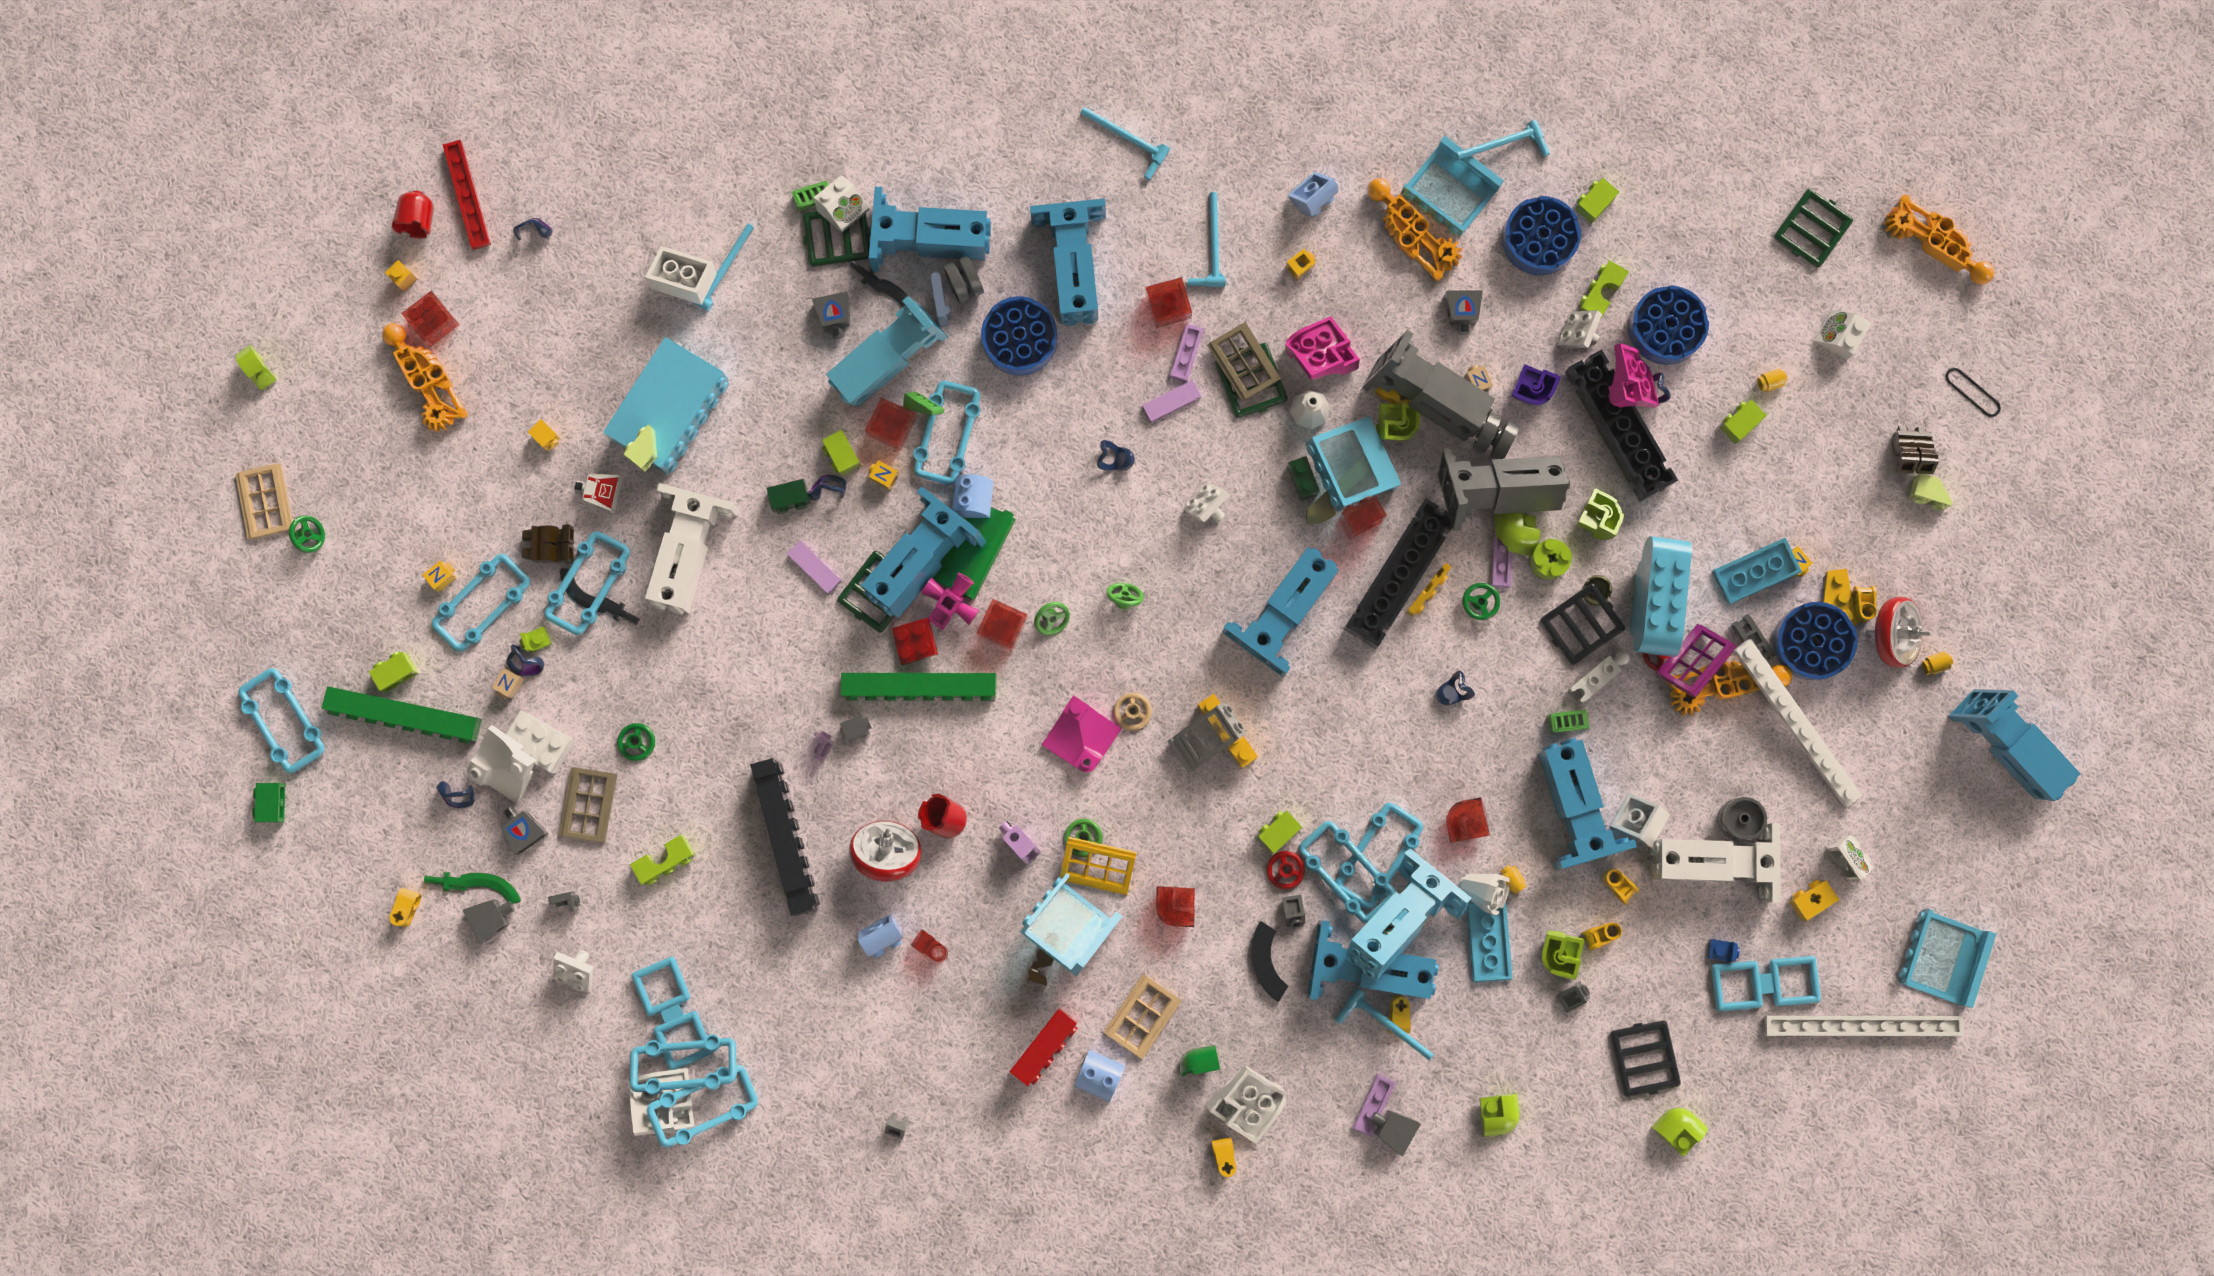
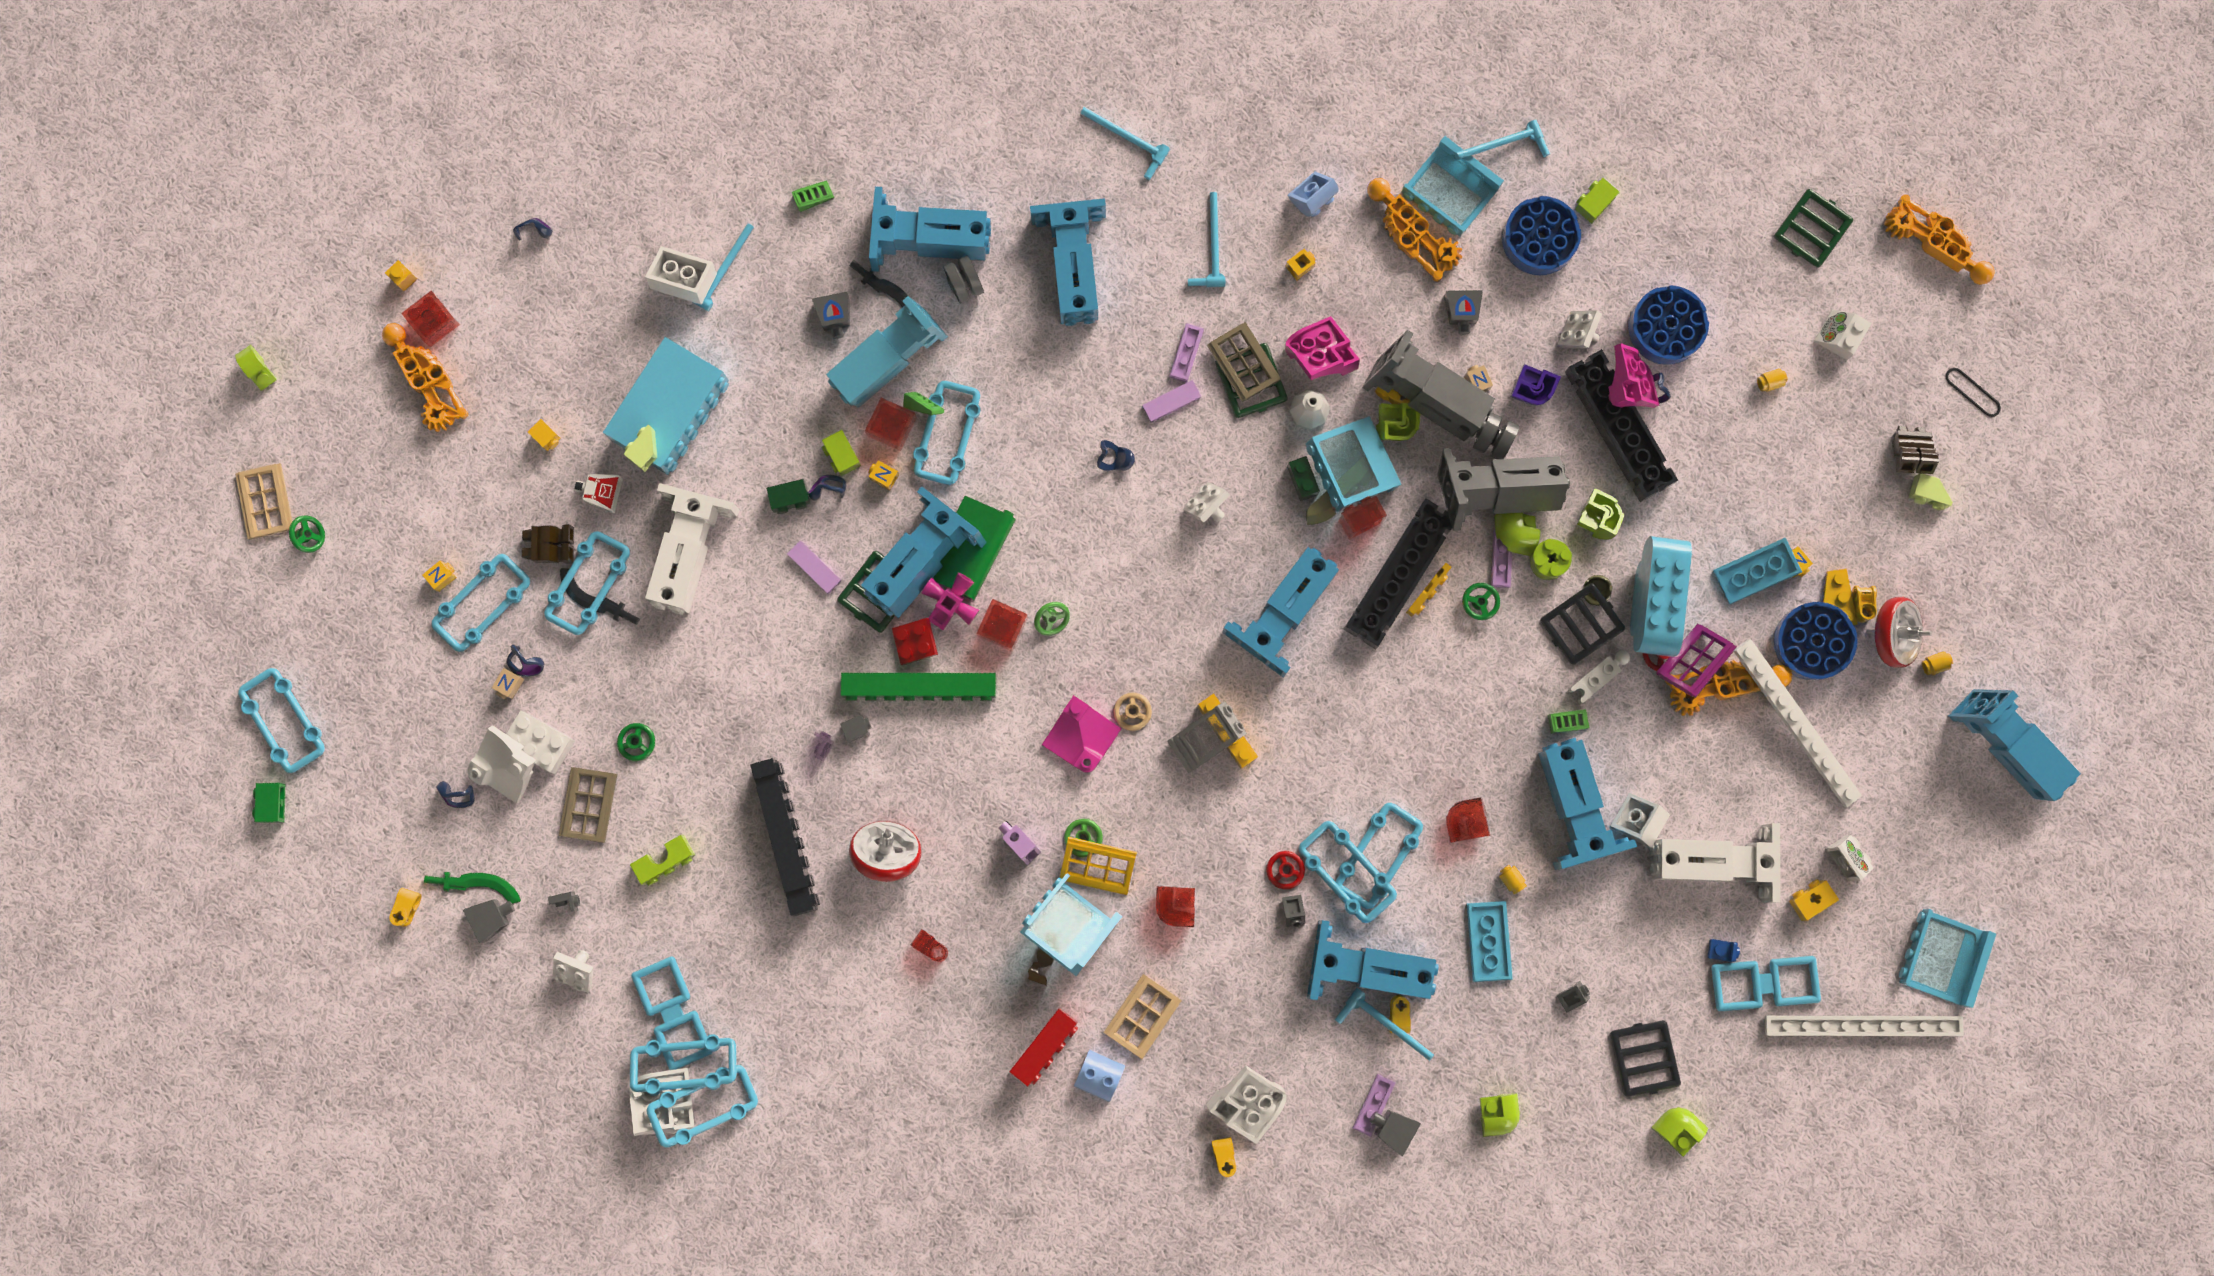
(393, 671): lime brick -> none
(402, 714): green brick -> none
(413, 215): red cylinder -> none
(466, 194): red plate -> none
(521, 830): dark grey torso -> none
(535, 640): lime bracket -> none
(831, 259): dark green bar -> none
(841, 203): white slope -> none
(880, 935): light blue brick -> none
(896, 1128): tile -> none
(942, 310): sand blue container -> none
(942, 816): red cylinder -> none
(972, 496): light blue brick -> none
(1017, 355): blue brick -> none
(1125, 599): bright green piece -> none
(1168, 302): clear red brick -> none
(1199, 1061): green brick -> none
(1263, 963): black tile -> none
(1279, 831): lime brick -> none
(1404, 915): medium azure brick -> none
(1448, 694): dark blue piece -> none
(1486, 890): white cone -> none
(1562, 954): lime brick -> none
(1598, 936): yellow piece -> none
(1610, 277): lime arch -> none
(1622, 887): yellow piece -> none
(1743, 421): lime brick -> none
(1750, 810): dark grey wheel -> none
(1754, 634): dark grey plate -> none

